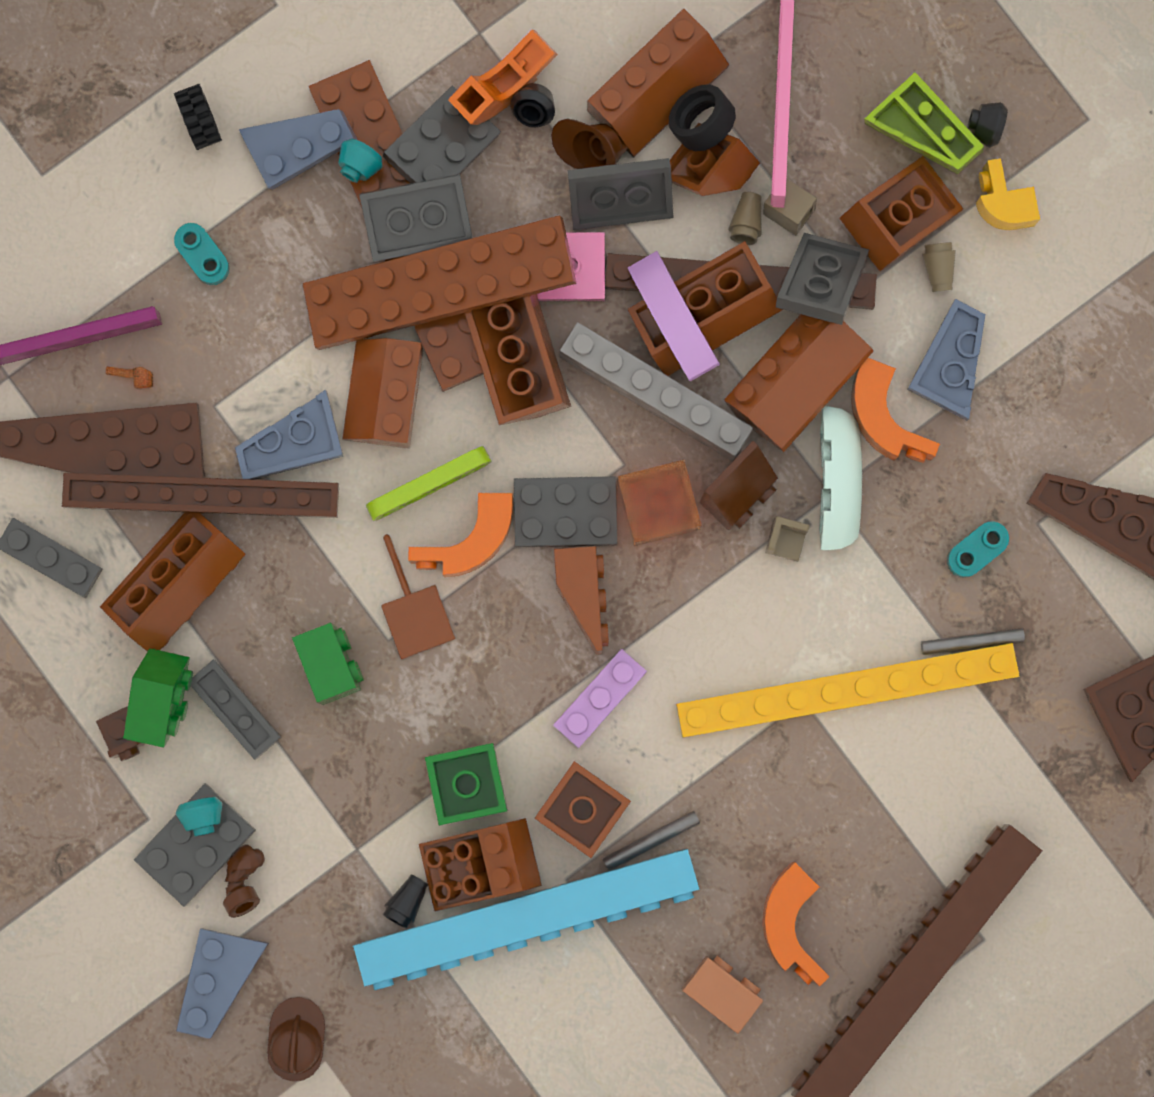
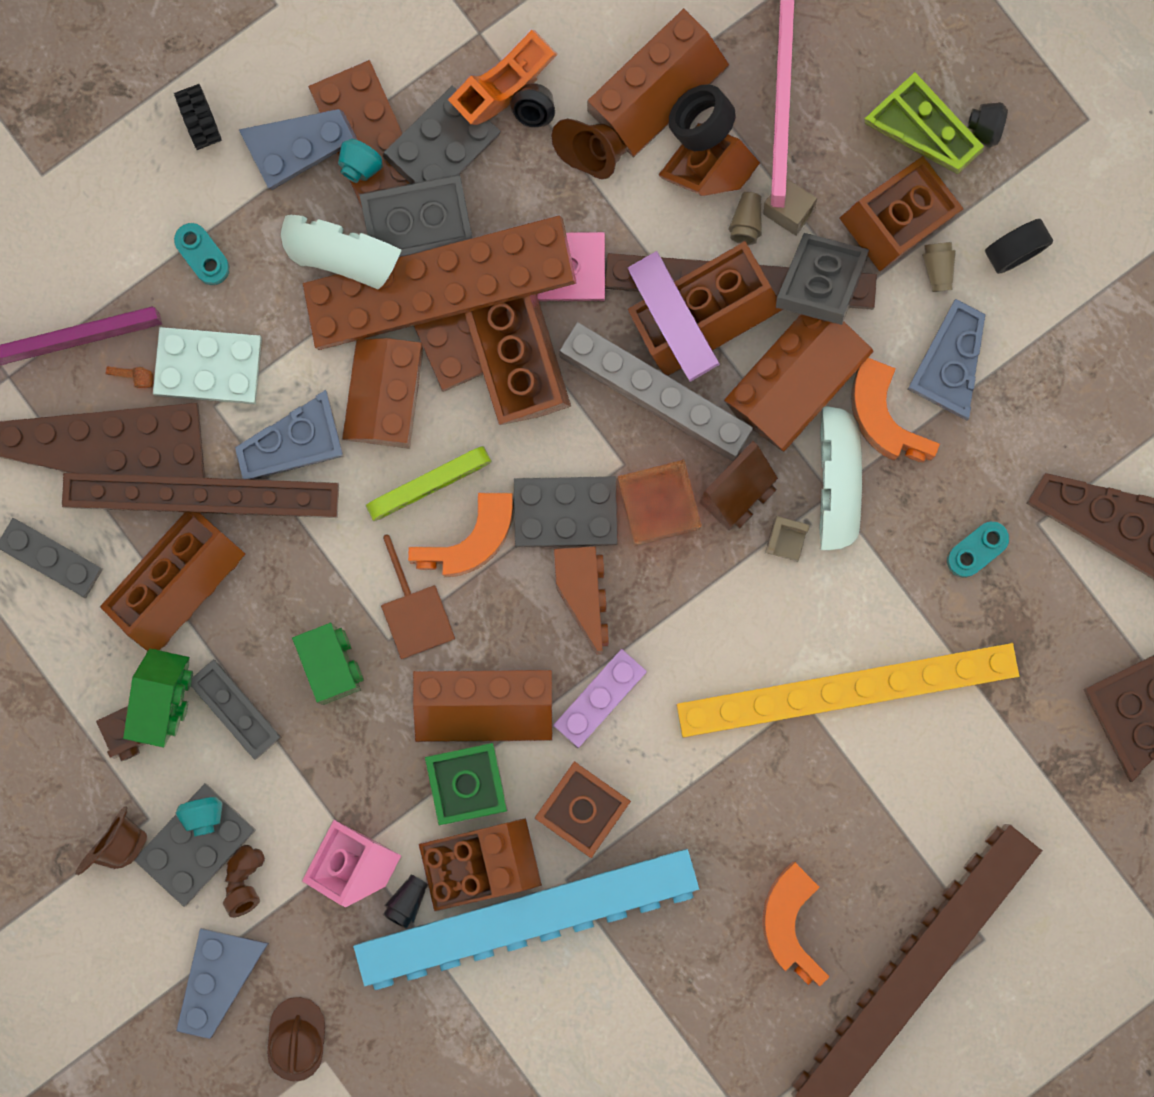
(117, 846): none -> reddish brown piece
(207, 365): none -> light aqua plate
(328, 249): none -> light aqua brick
(350, 865): none -> bright pink slope
(482, 705): none -> dark orange slope
(621, 194): dark grey plate -> none
(651, 840): flat silver bar -> none
(723, 994): nougat brick -> none
(972, 641): flat silver bar -> none
(1005, 208): yellow brick -> none
(1019, 246): none -> black tyre

